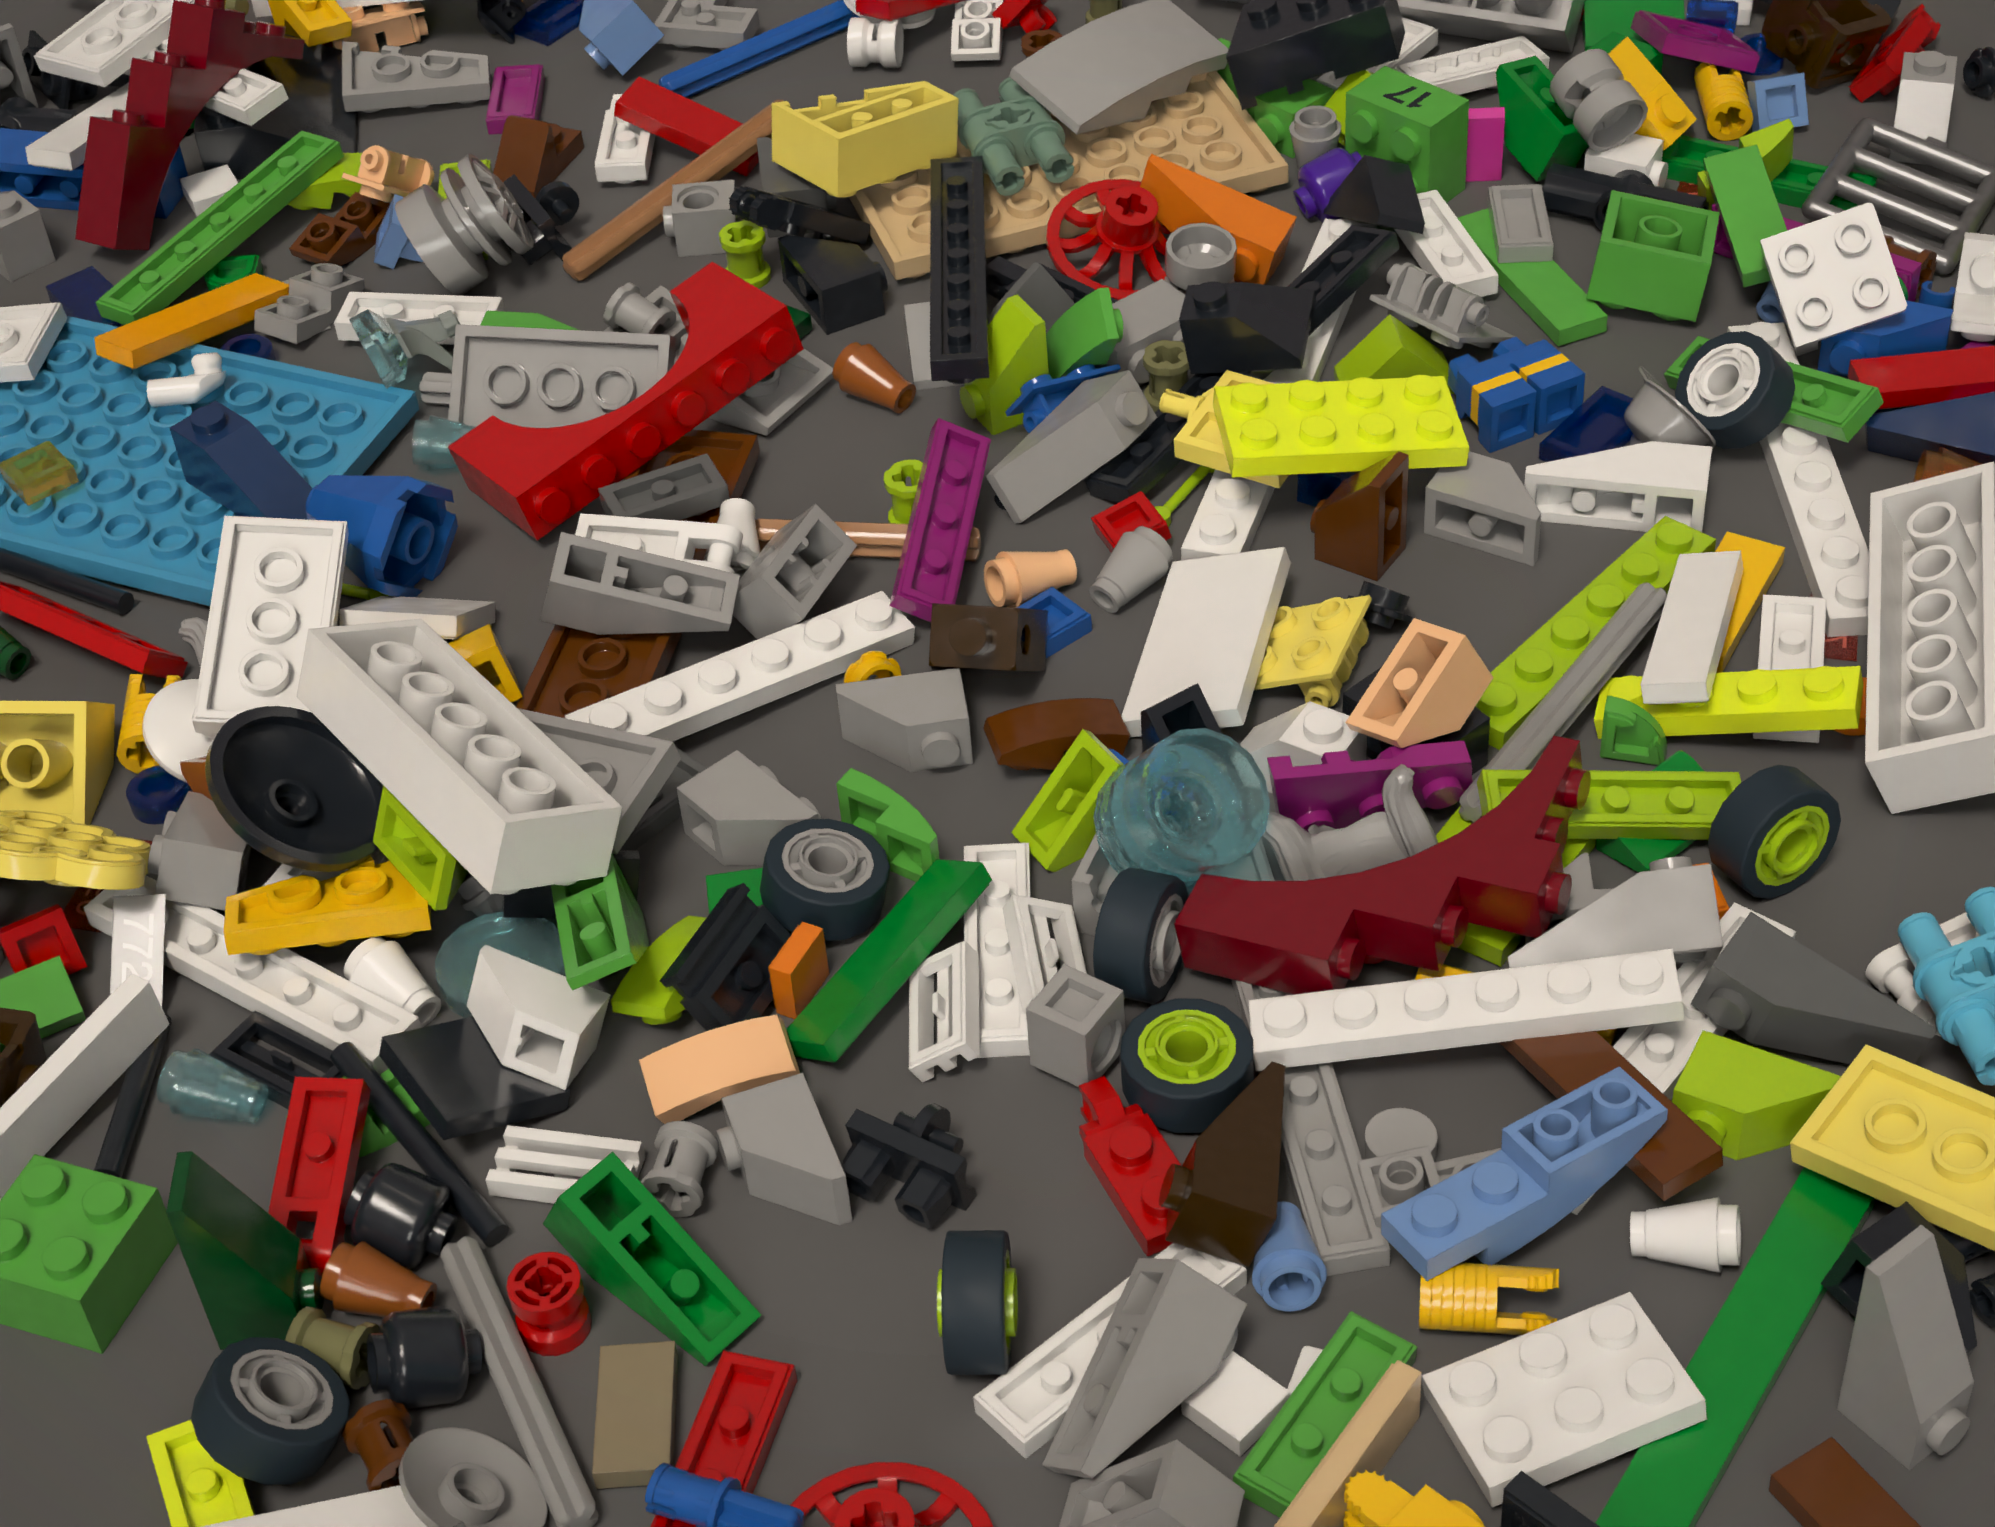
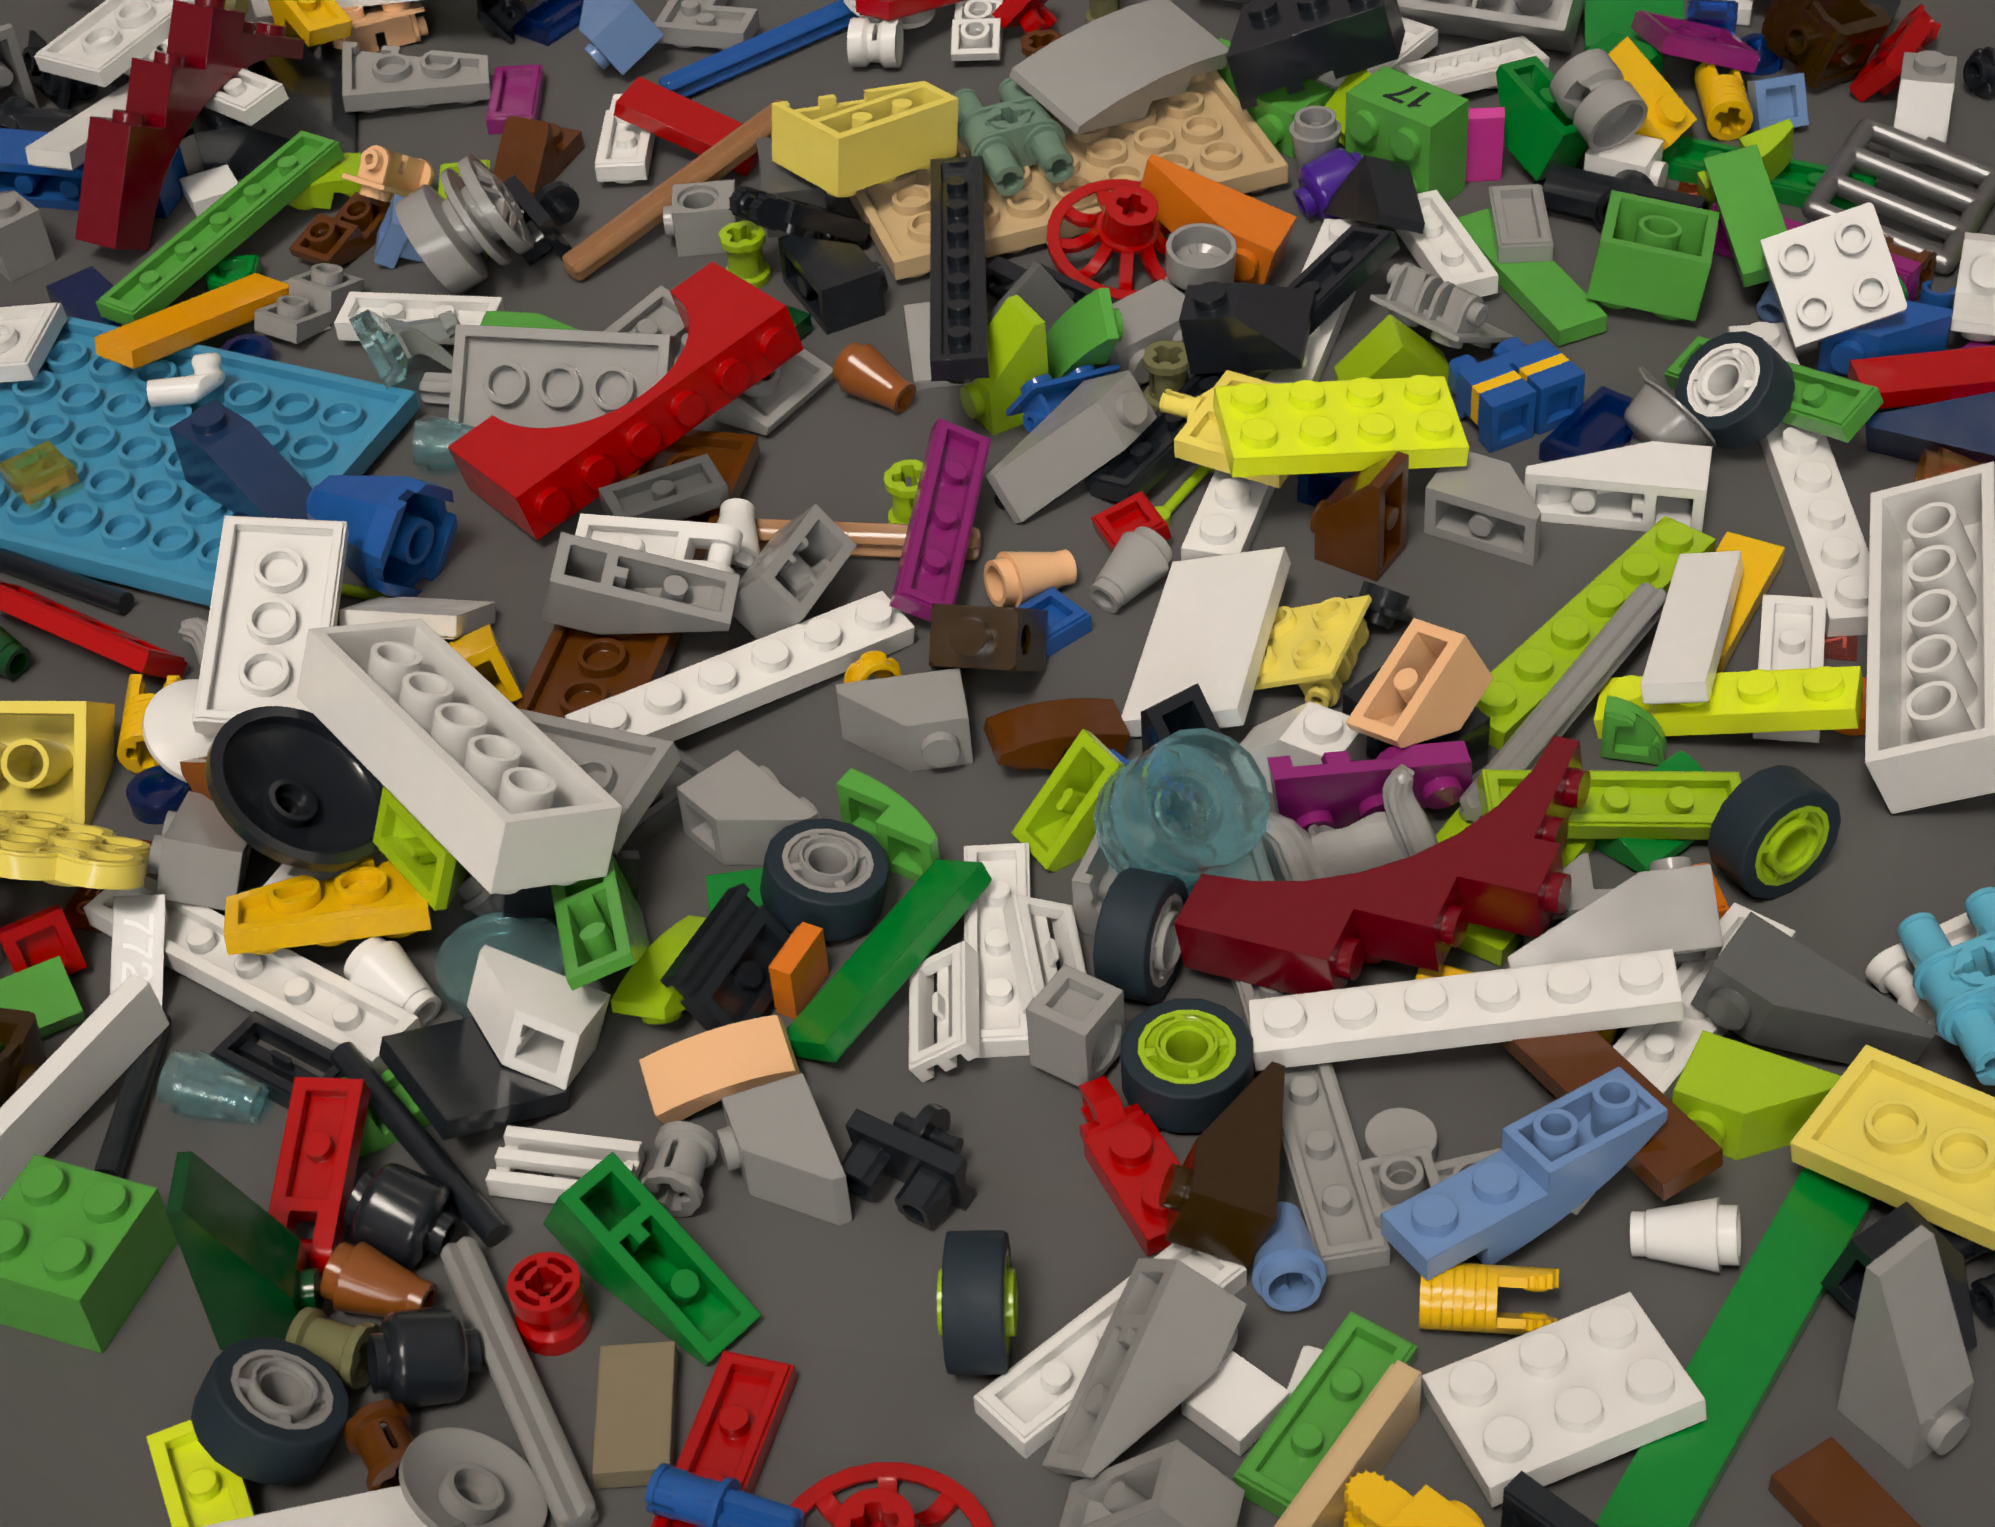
(636, 313): light grey bush -> none

